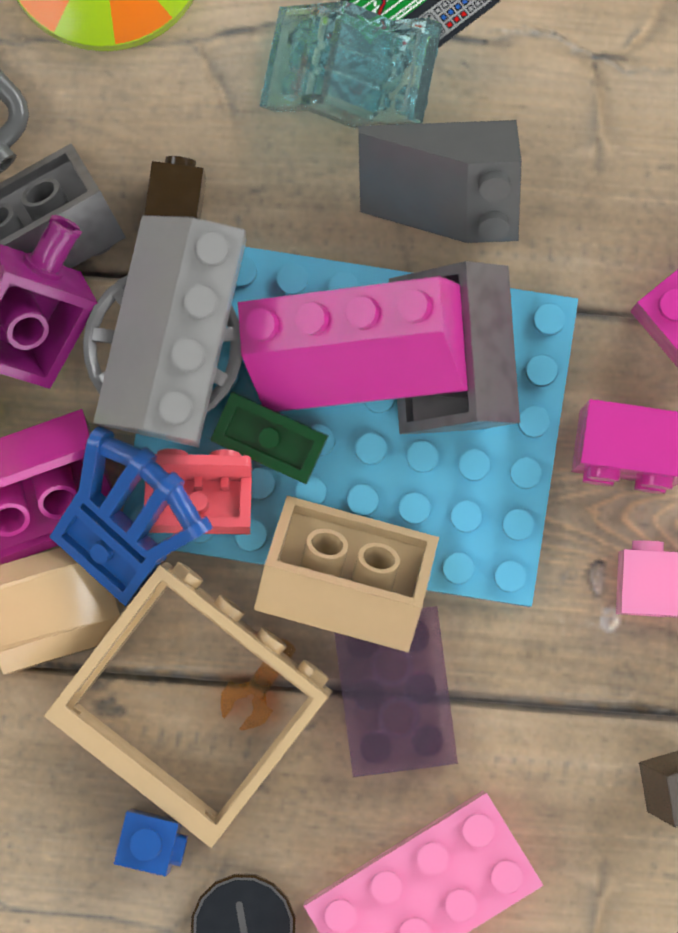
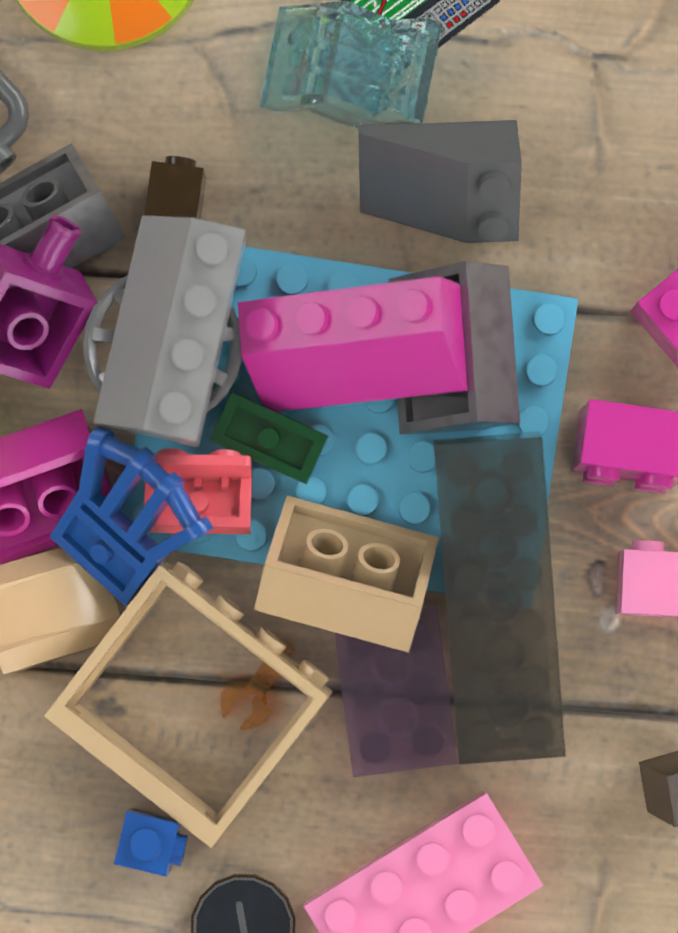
(499, 597): none -> clear smoke brick

